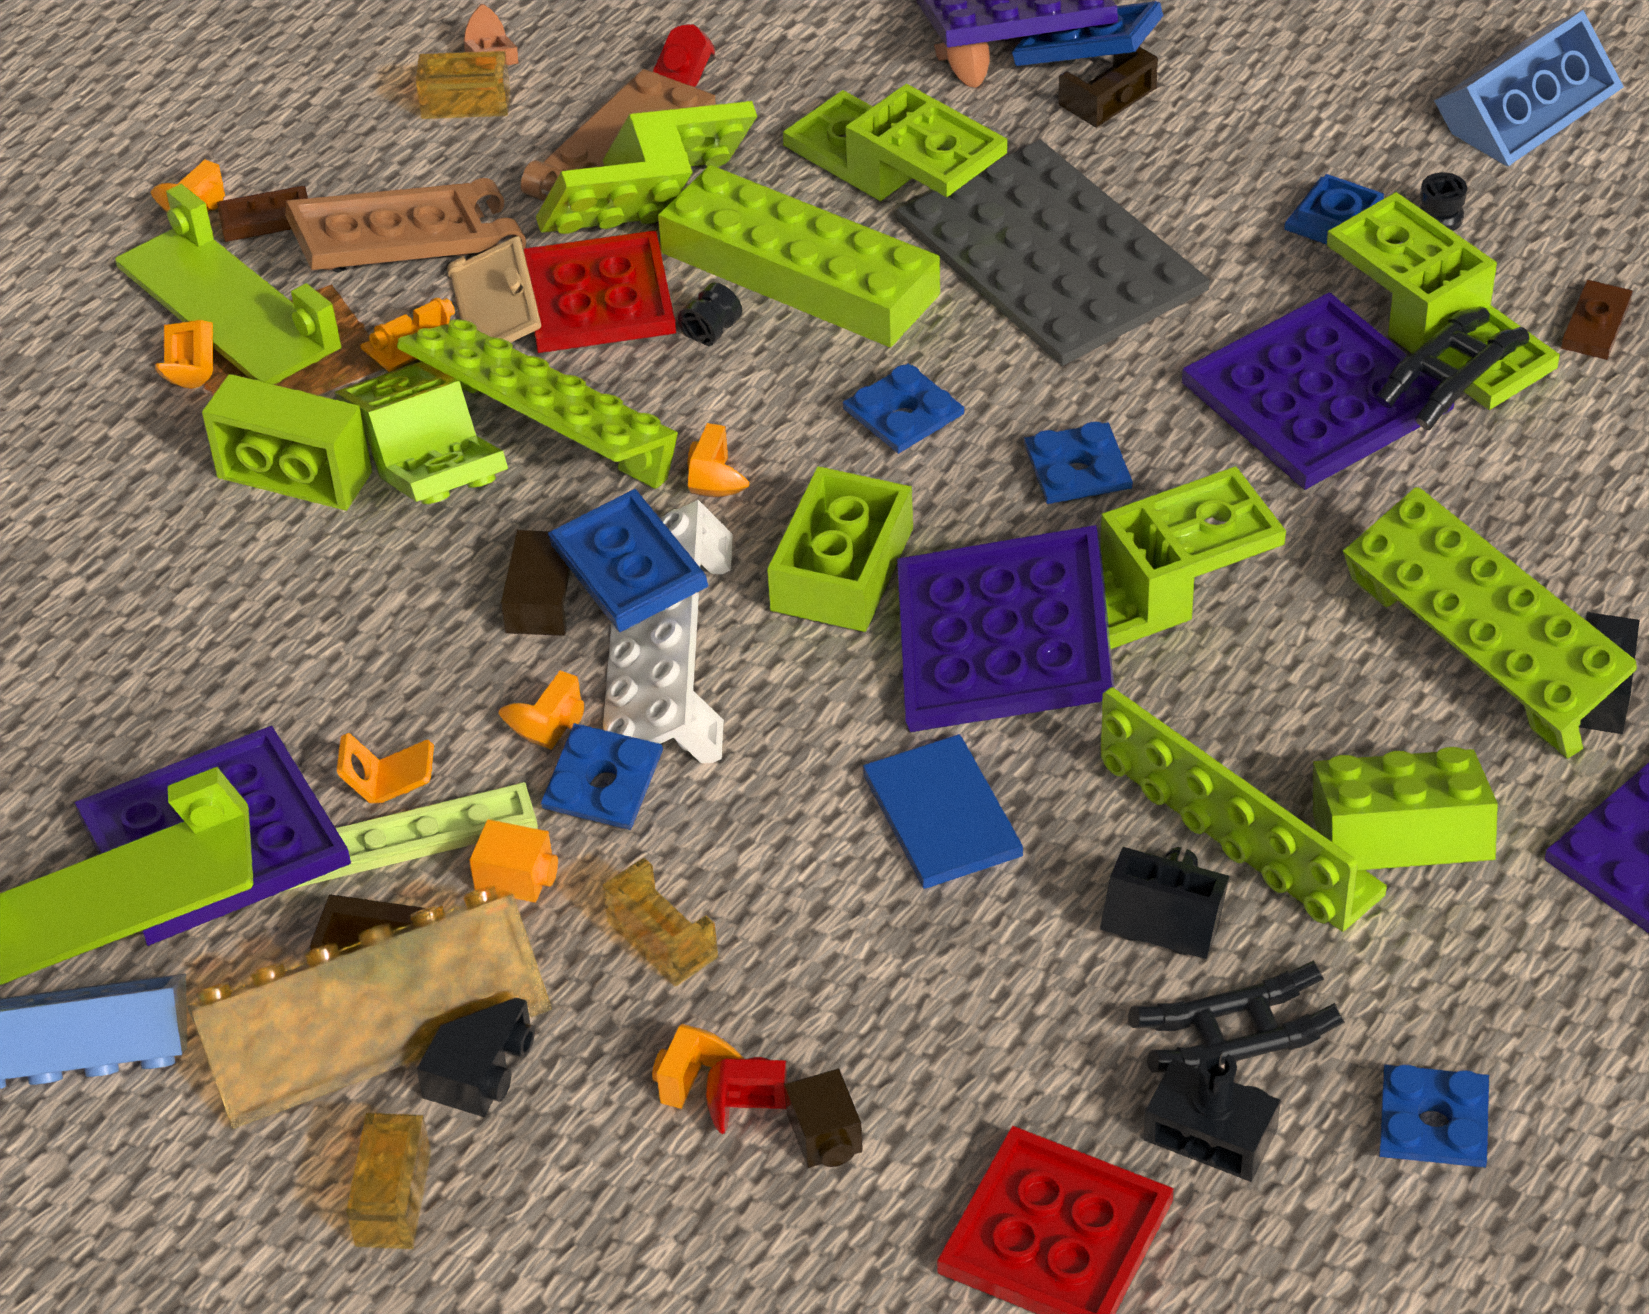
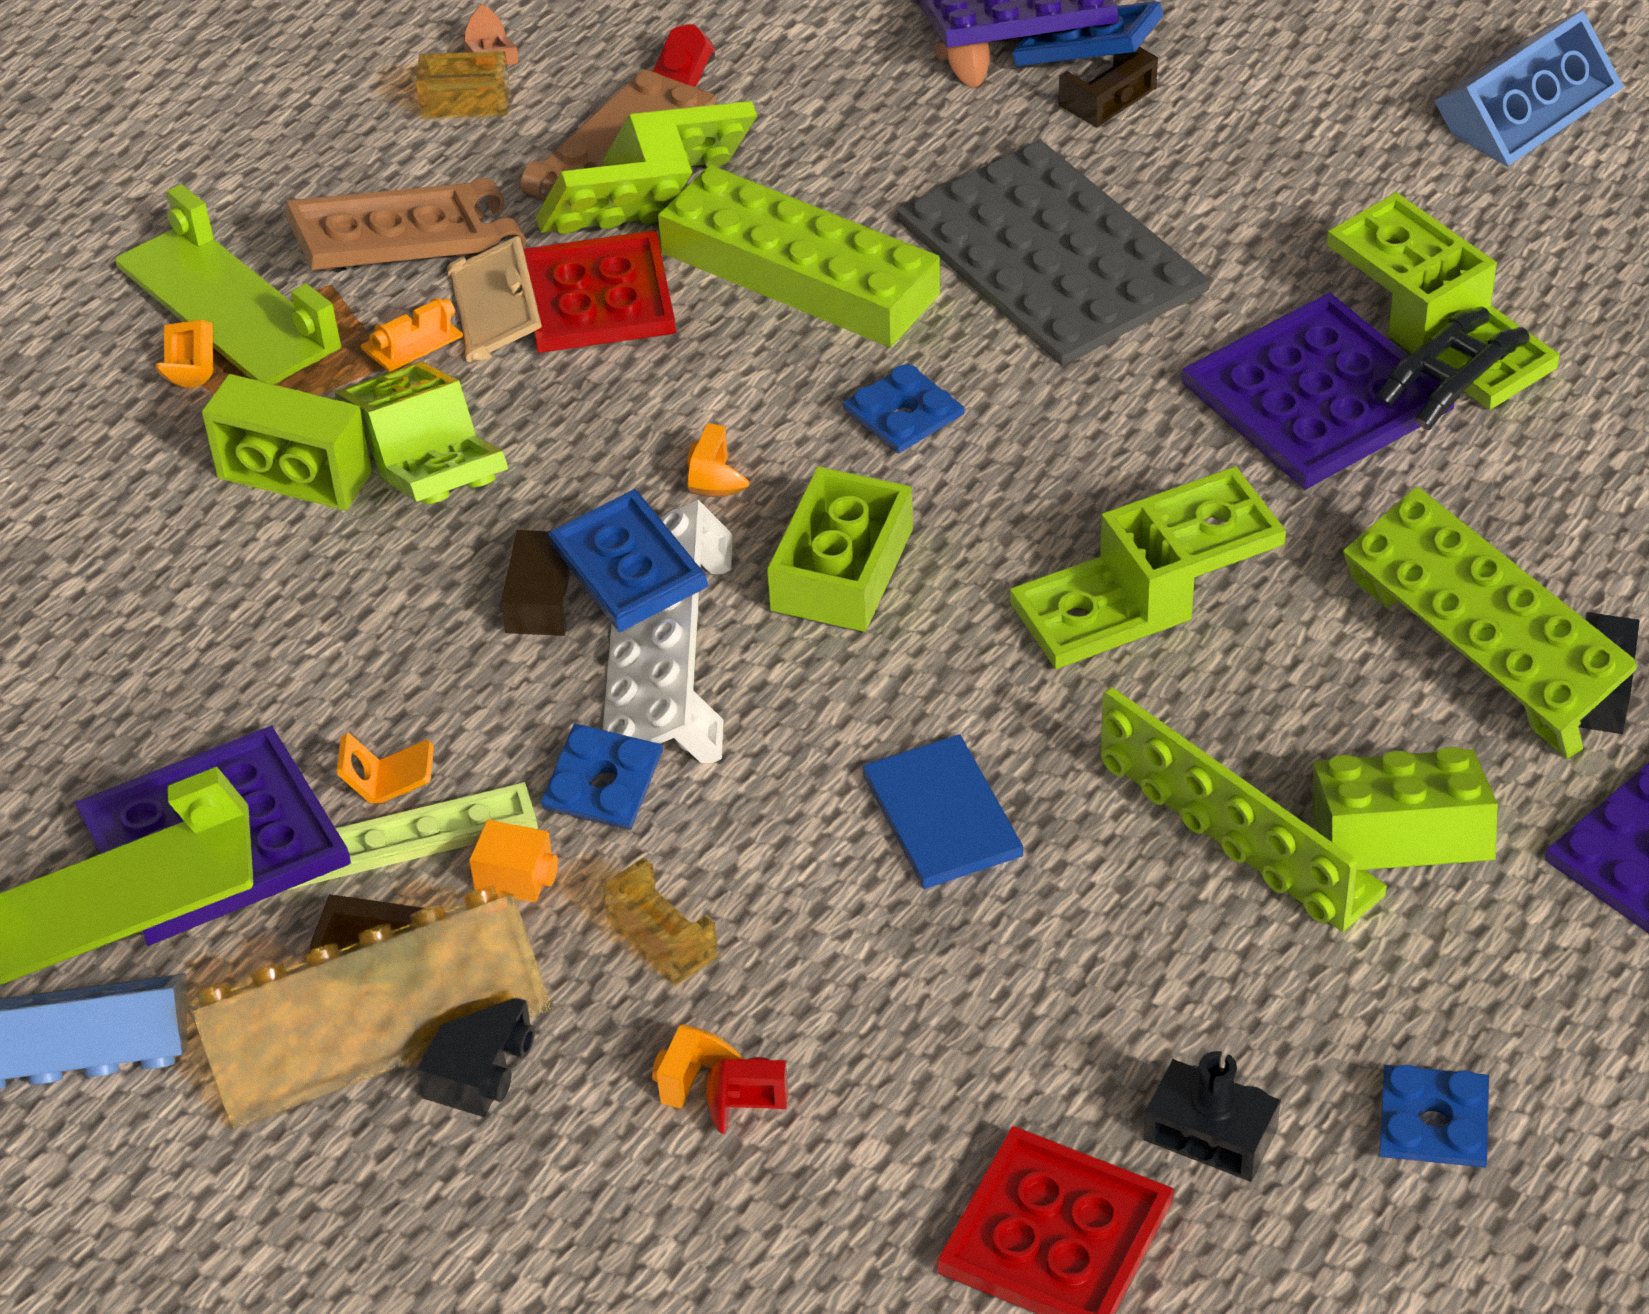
(203, 181): light orange plate -> none
(257, 213): reddish brown plate -> none
(389, 1181): clear yellow panel -> none
(548, 396): lime bracket -> none
(551, 715): light orange plate -> none
(707, 319): black wheel -> none
(824, 1119): dark brown brick -> none
(894, 142): lime bracket -> none
(1004, 629): dark purple plate -> none
(1090, 445): blue piece -> none
(1165, 901): black brick -> none
(1257, 1002): black piece -> none
(1328, 205): blue piece -> none
(1443, 198): black wheel -> none
(1597, 319): reddish brown plate -> none

